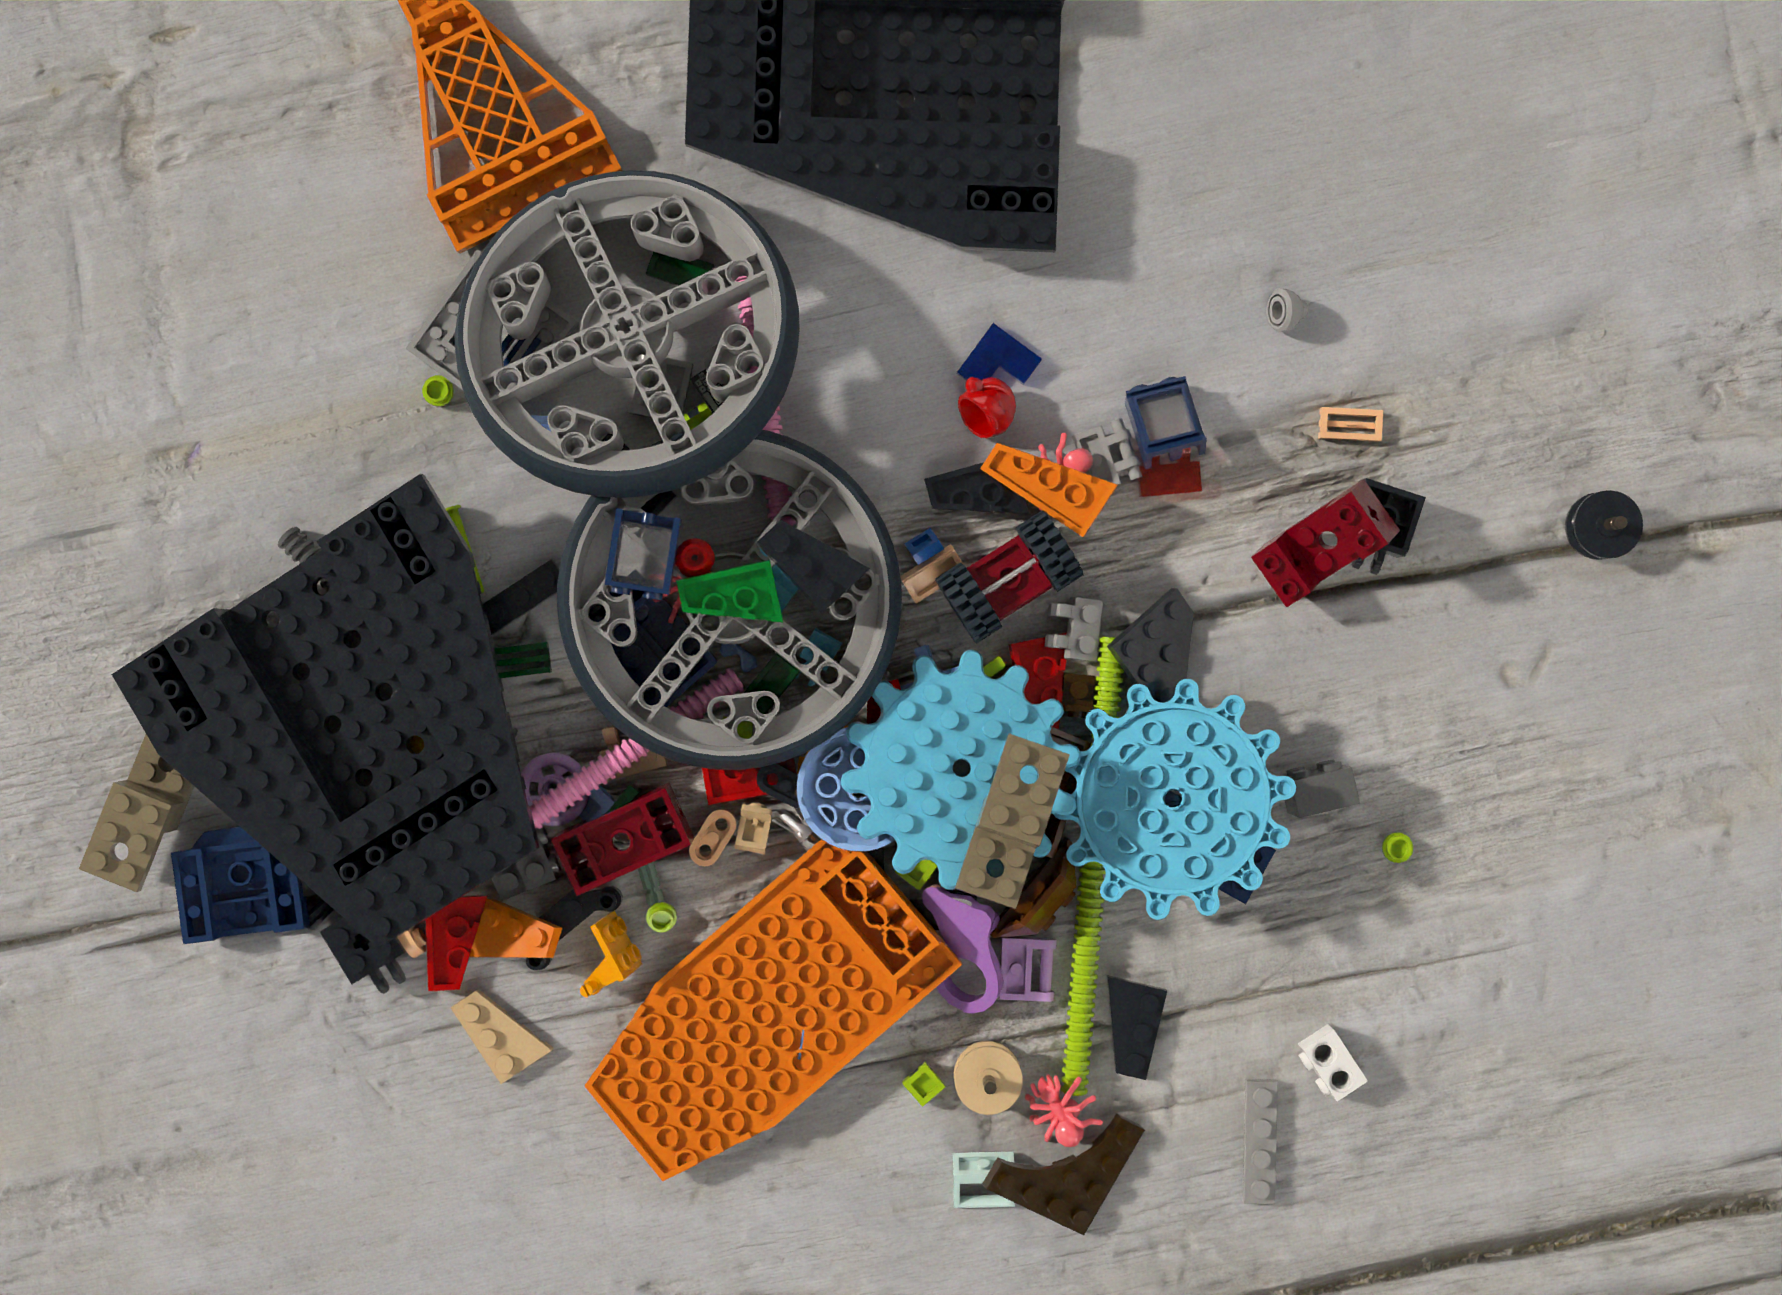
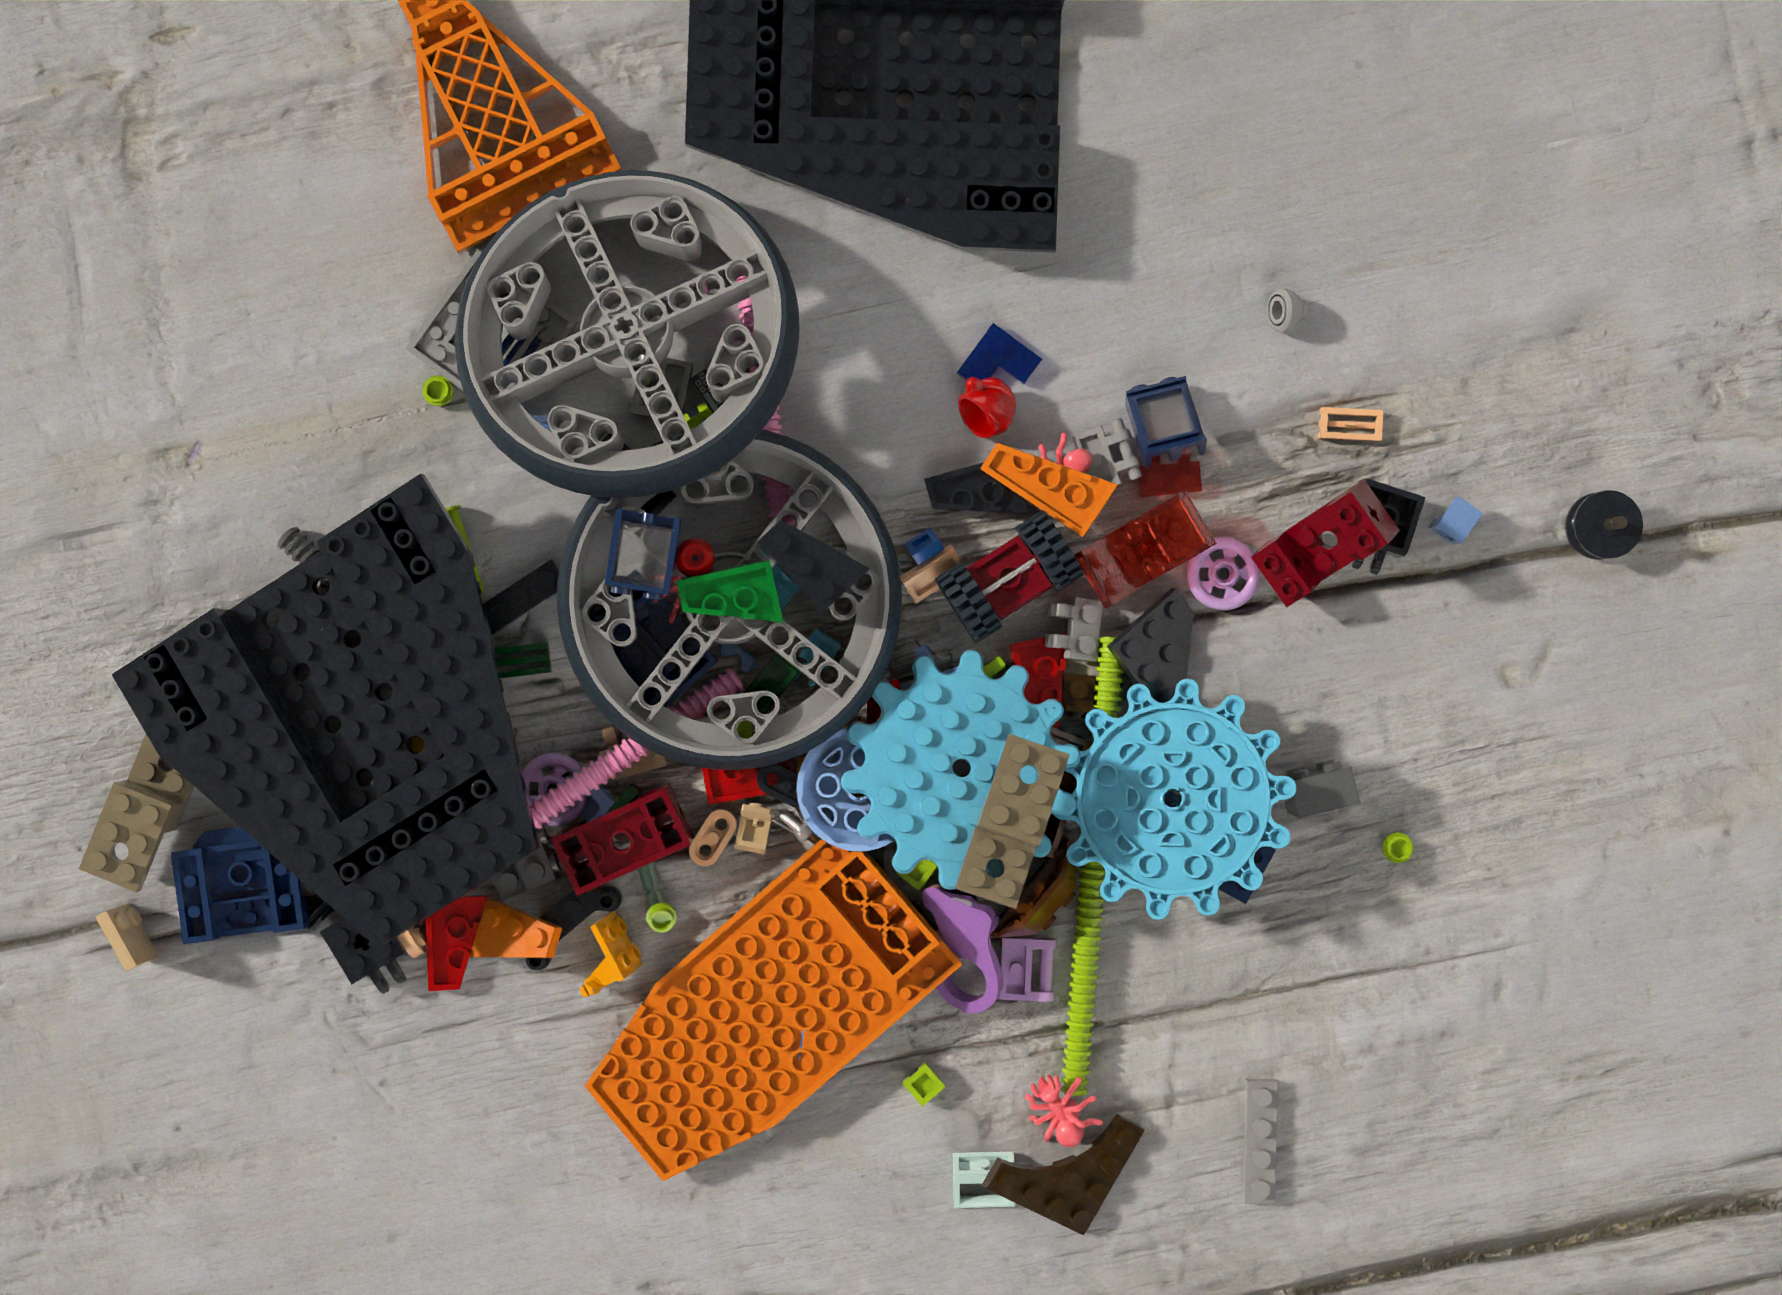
(127, 936): none -> tan plate
(498, 1036): tan wing -> none
(676, 270): dark green tile -> none
(988, 1077): tan wheel -> none
(1135, 1024): black wing -> none
(1145, 549): none -> clear red bracket
(1232, 598): none -> lavender plate
(1336, 1059): white brick -> none
(1456, 521): none -> medium blue panel

